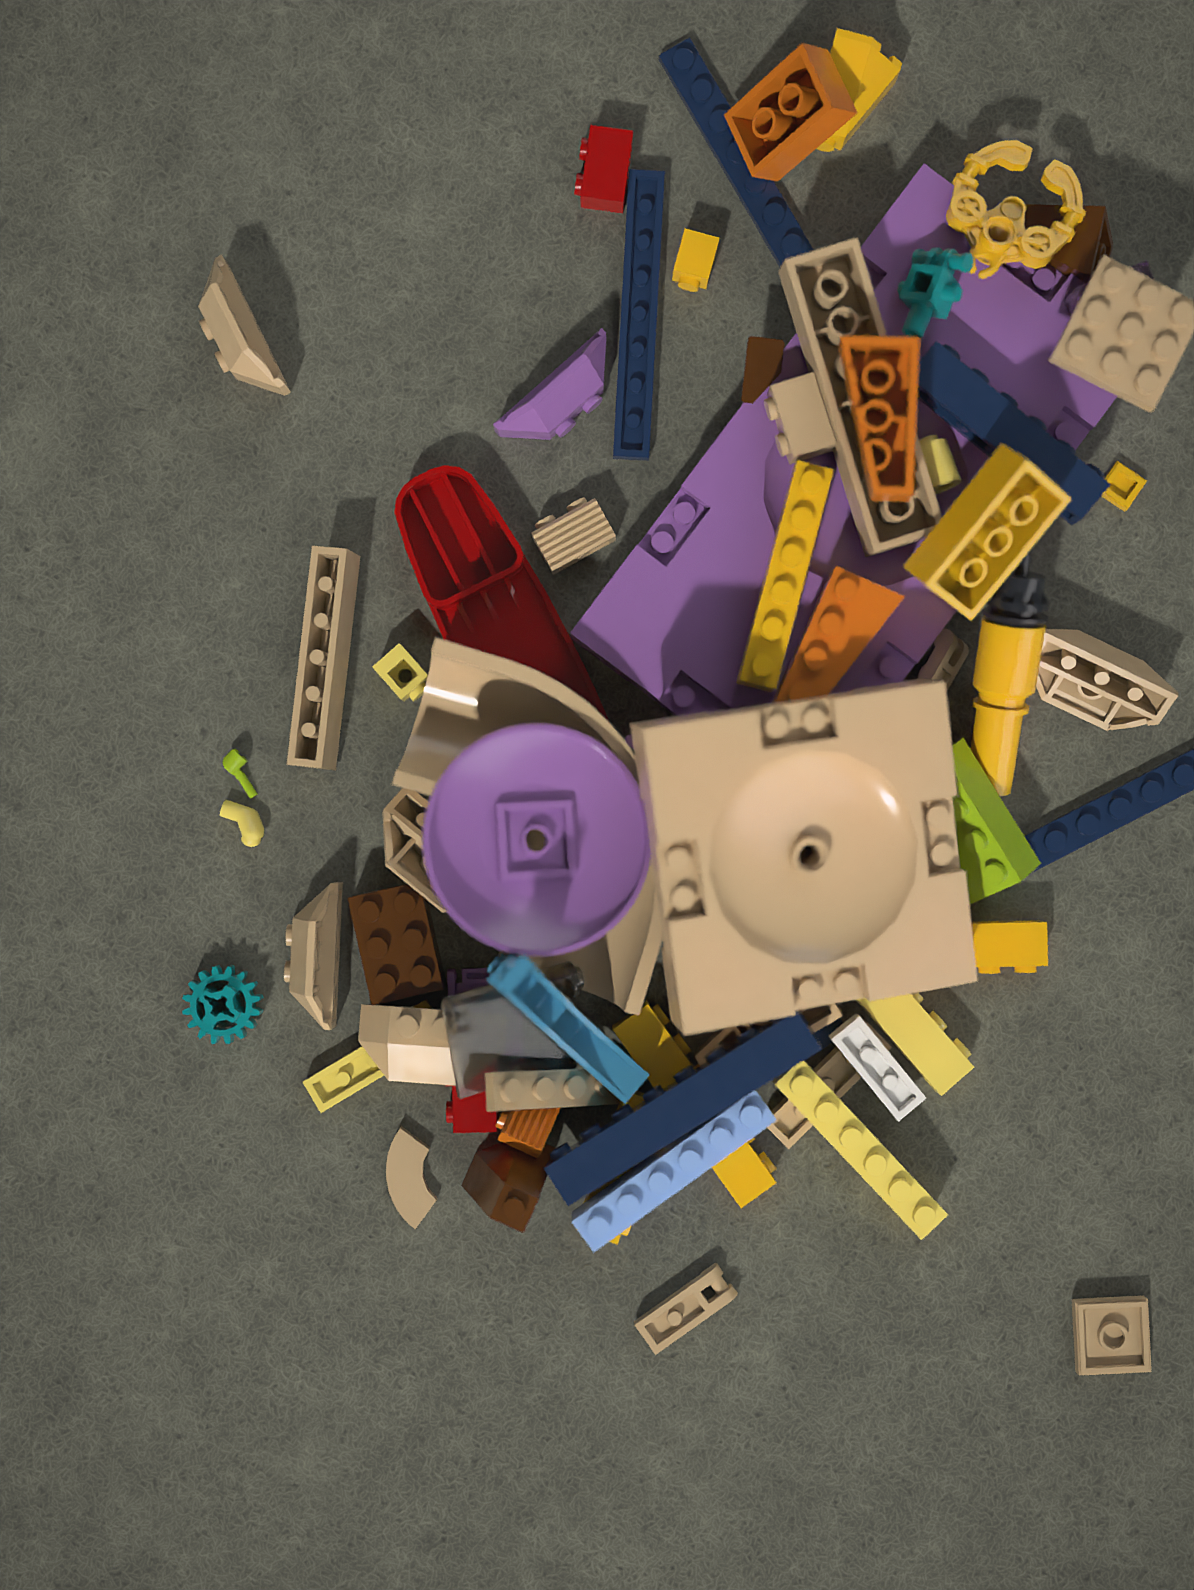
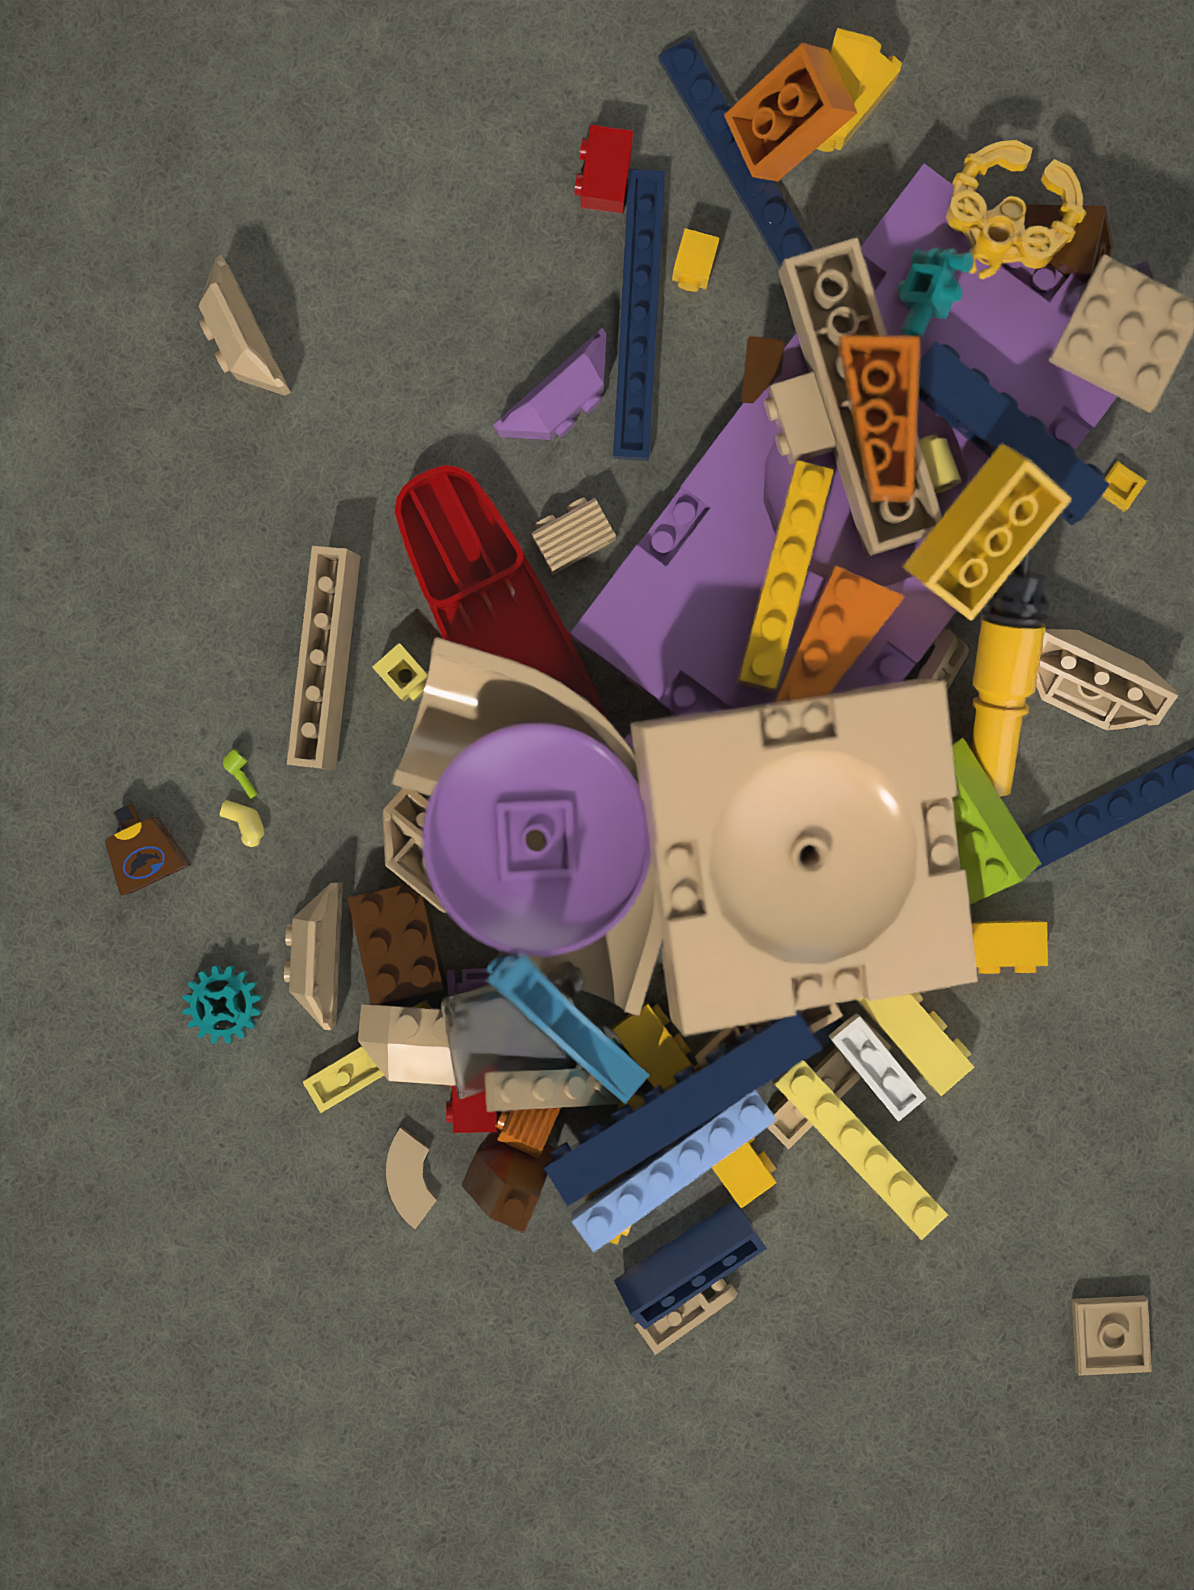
(142, 851): none -> reddish brown torso
(689, 1264): none -> dark blue brick

